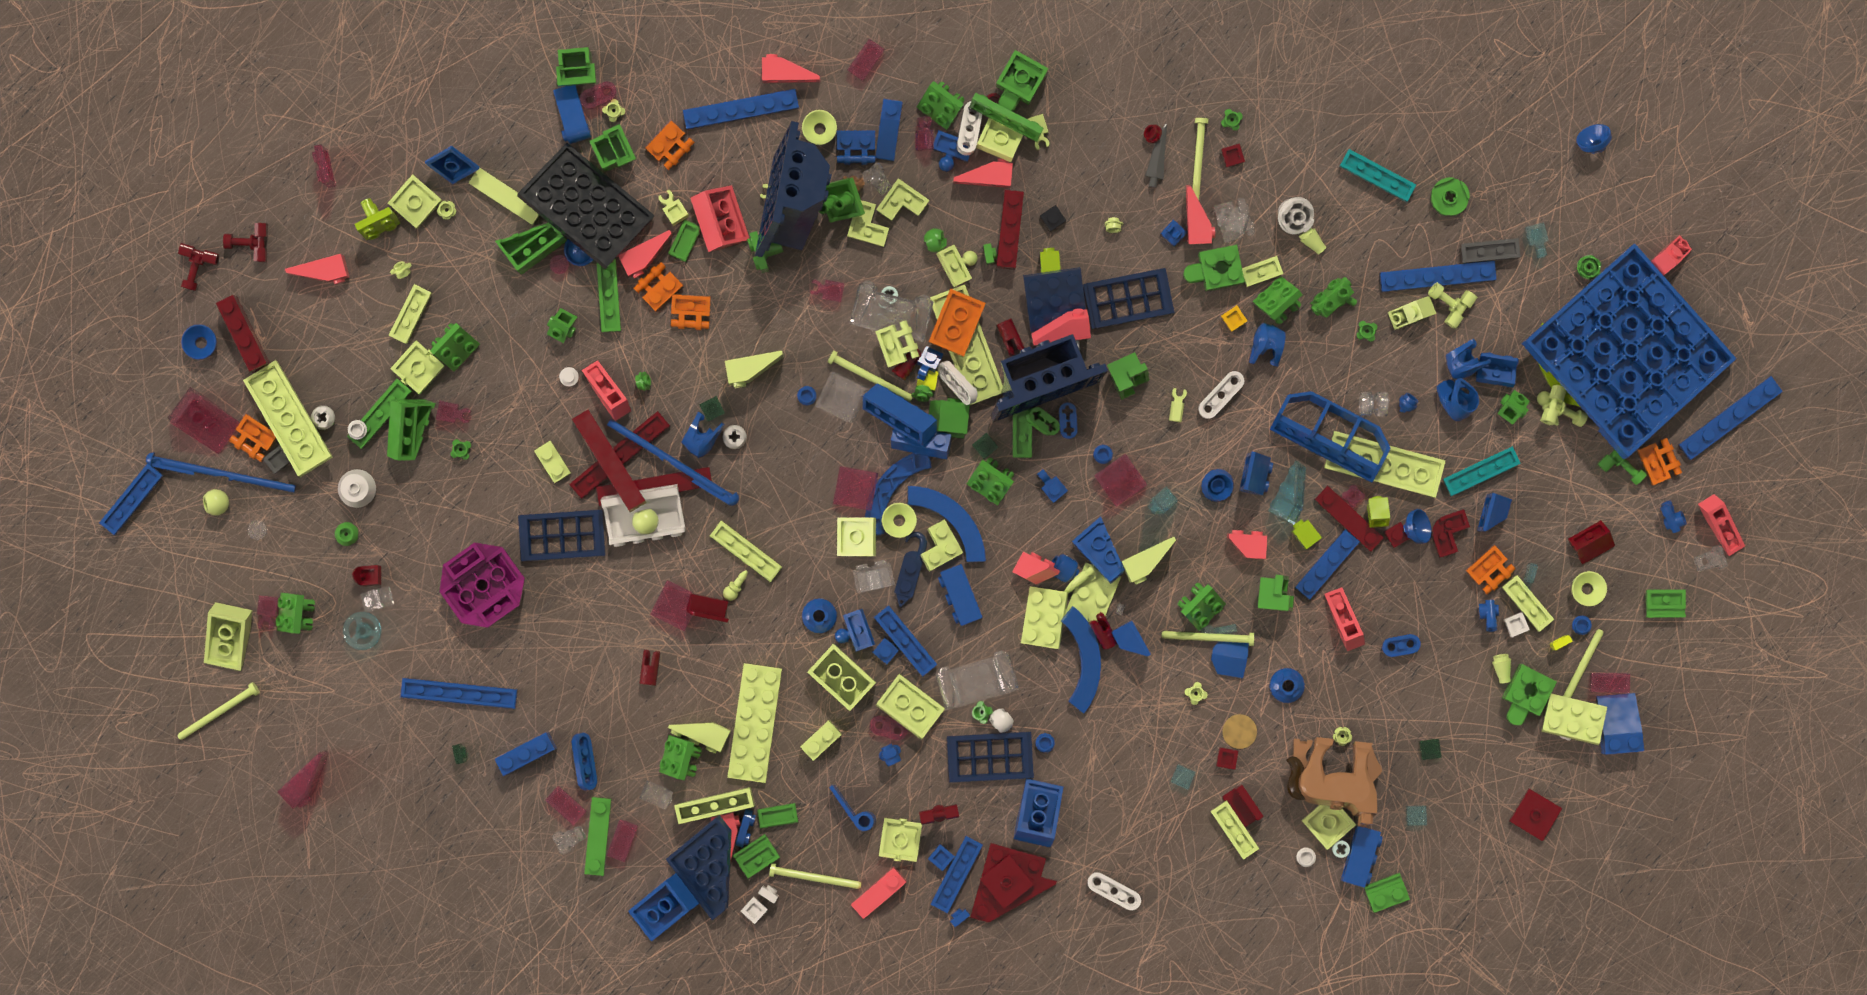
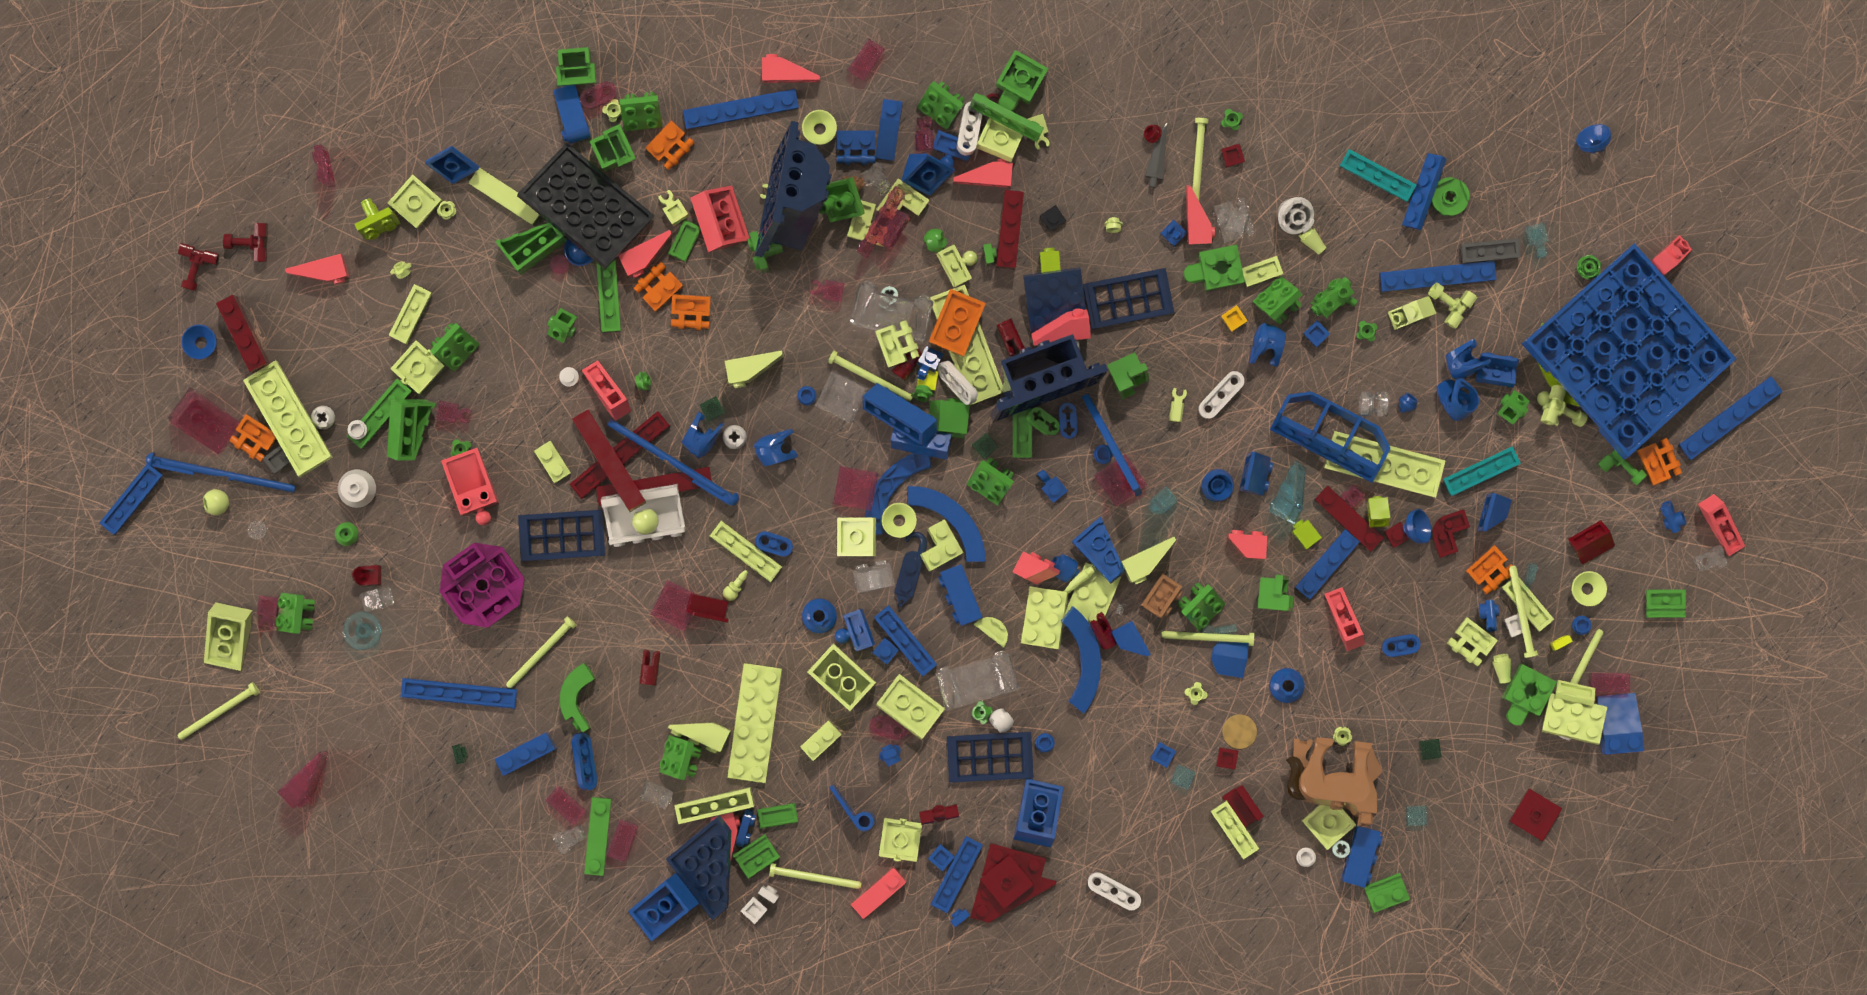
(468, 481): none -> coral slope
(542, 651): none -> yellowish green bar
(569, 695): none -> bright green arch
(641, 112): none -> bright green plate
(769, 448): none -> blue helmet
(774, 543): none -> blue plate
(887, 225): none -> clear pink bracket
(925, 173): none -> blue slope
(993, 628): none -> yellowish green plate
(1112, 445): none -> blue tile
(1162, 595): none -> medium nougat bracket
(1163, 754): none -> blue plate
(1316, 333): none -> blue plate
(1424, 191): none -> blue plate
(1475, 636): none -> yellowish green plate
(1522, 613): none -> yellowish green bar
(1575, 692): none -> yellowish green tile

